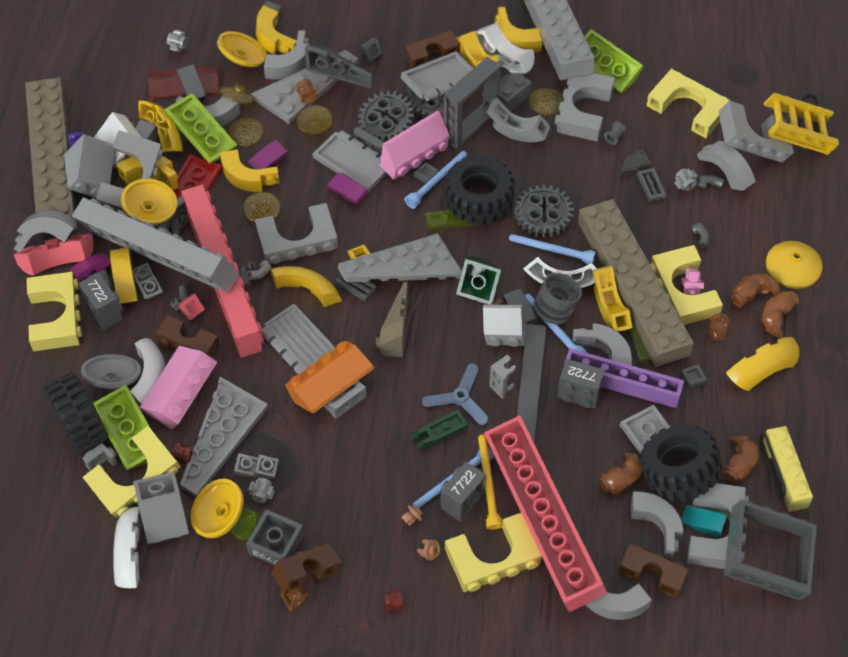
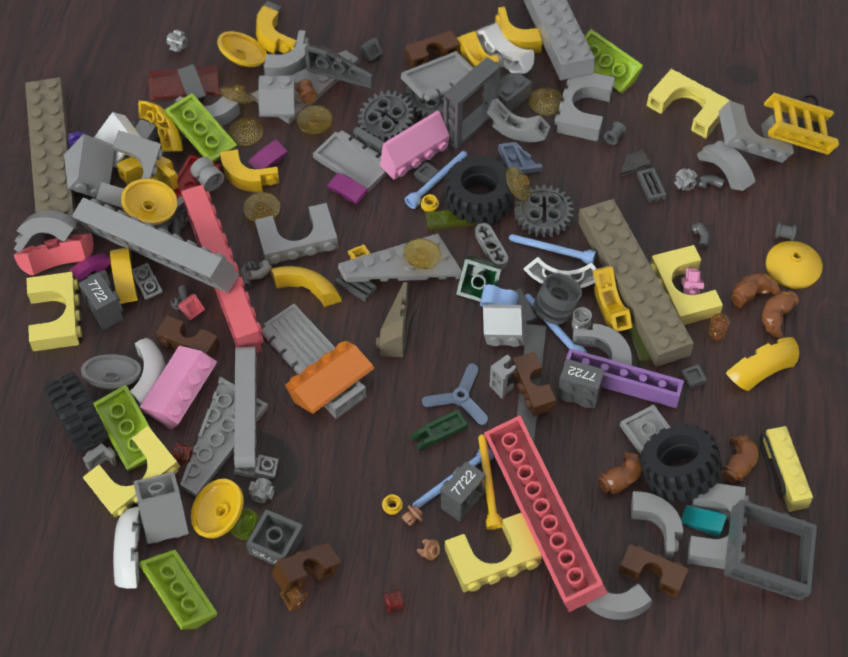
(178, 590): none -> lime slope
(207, 173): none -> light grey wheel
(245, 407): none -> light grey beam
(277, 96): none -> light grey slope
(389, 500): none -> yellow plate
(422, 253): none -> clear yellow dish
(429, 199): none -> yellow plate
(491, 238): none -> light grey beam
(496, 296): none -> light blue axle
(514, 155): none -> sand blue wing
(518, 183): none -> clear yellow dish
(537, 398): none -> reddish brown arch
(581, 318): none -> light grey wheel
(785, 231): none -> dark grey bush

